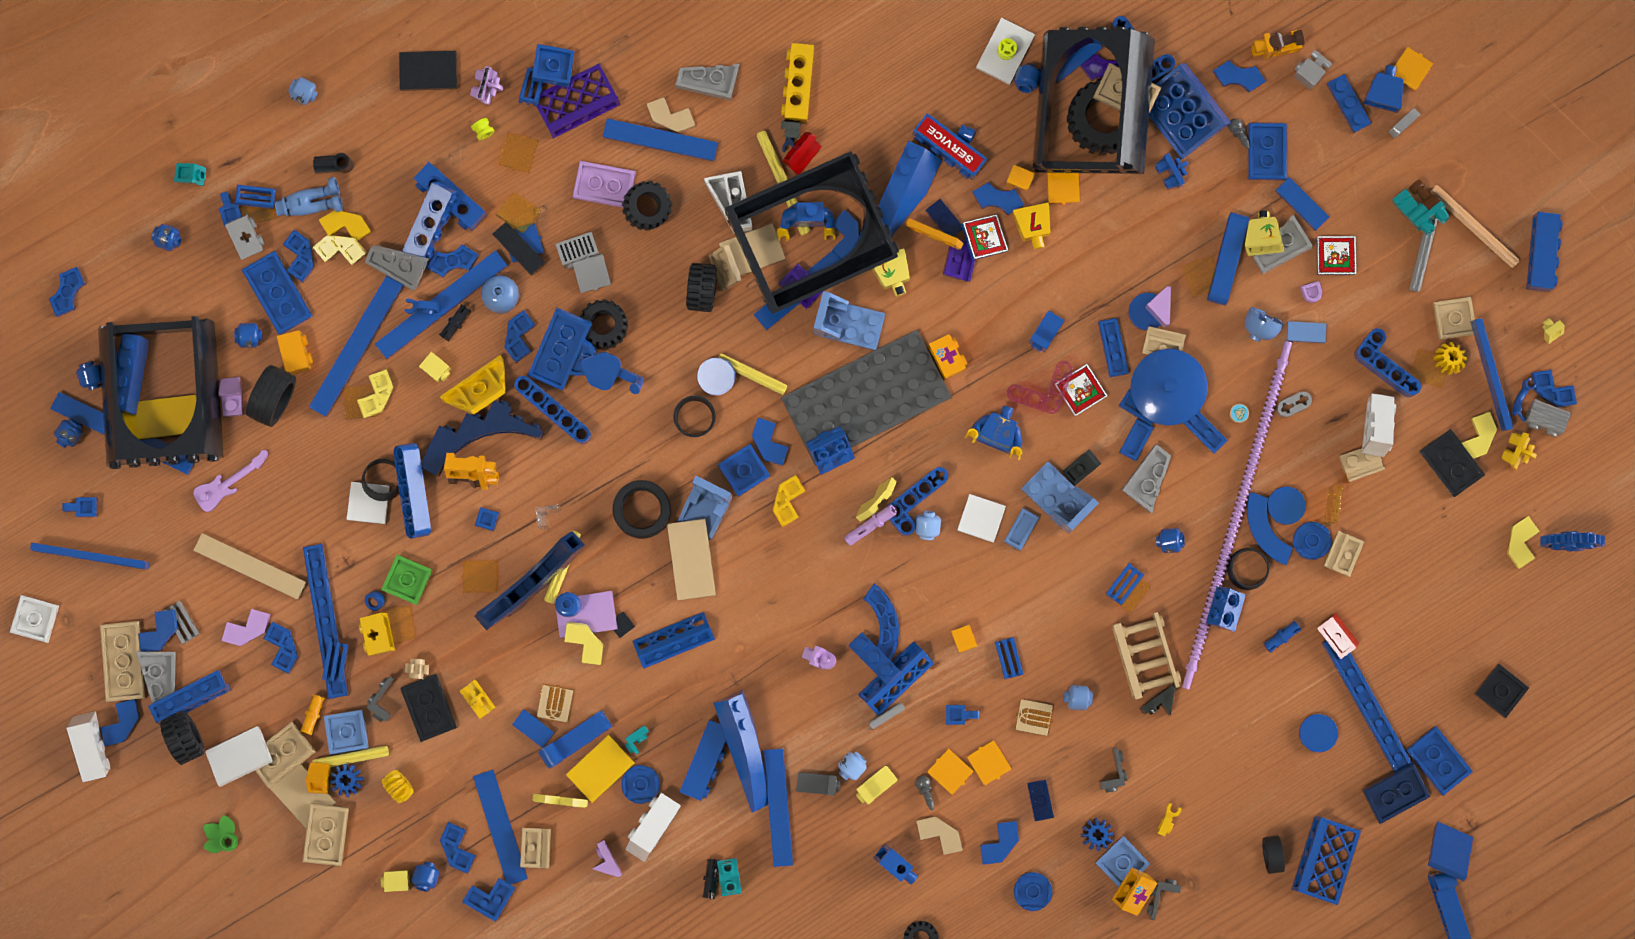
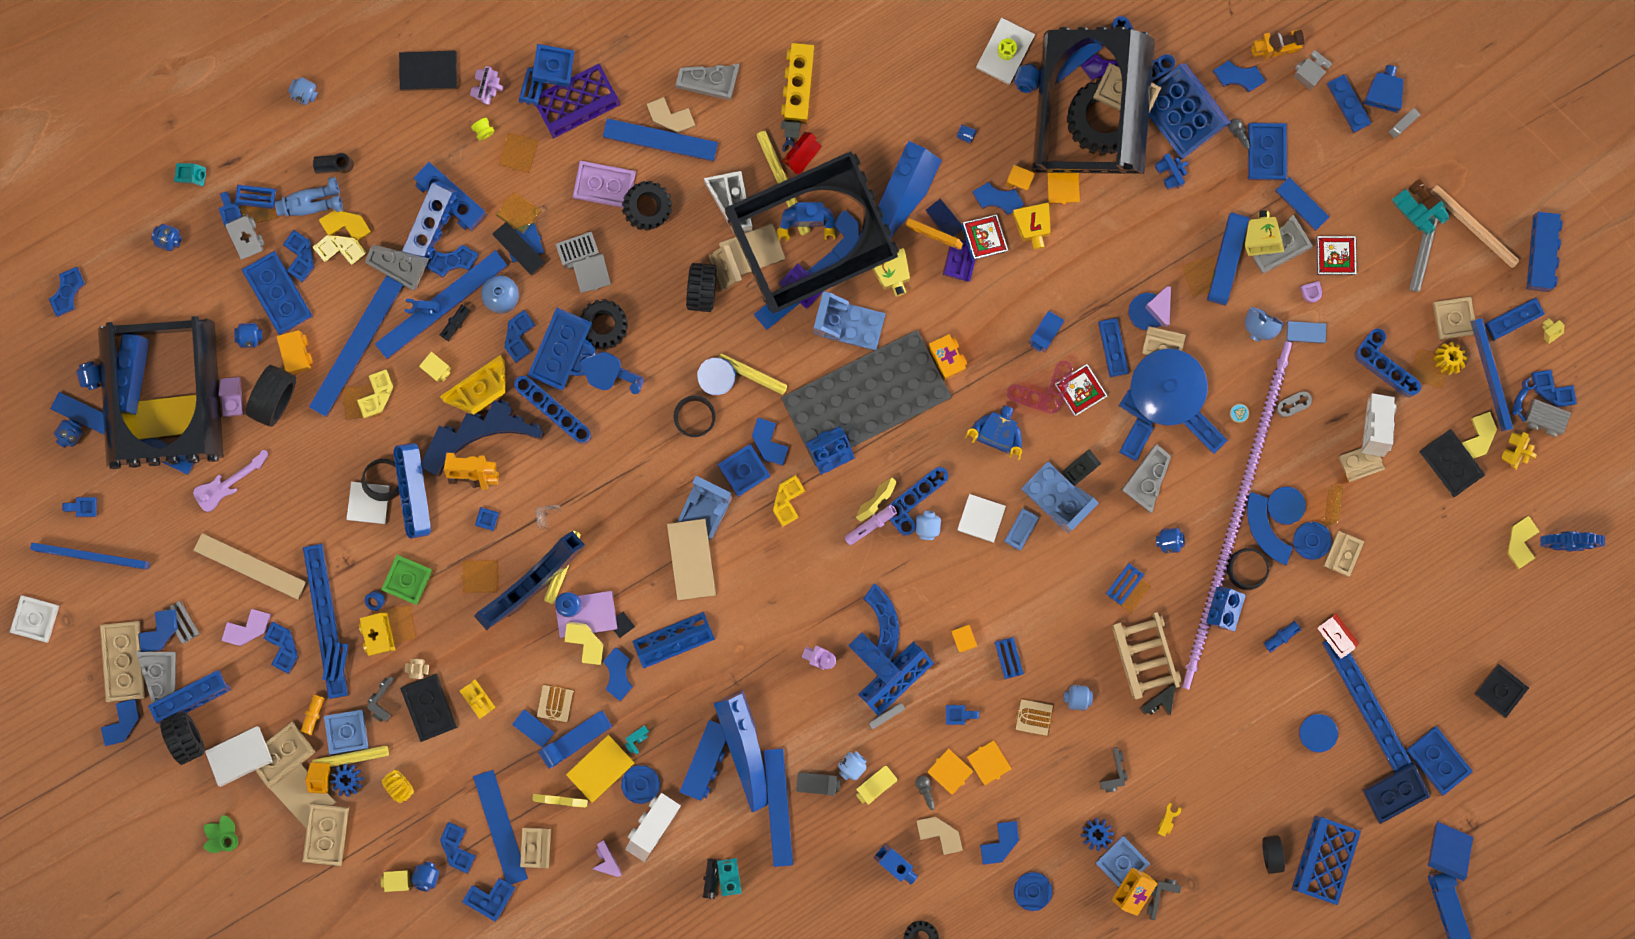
(88, 746): white wedge -> none
(618, 682): none -> blue tile
(626, 491): black tyre -> none
(949, 146): brick -> none
(1040, 800): clear blue plate -> none
(1412, 68): light orange piece -> none
(1514, 319): none -> blue tile

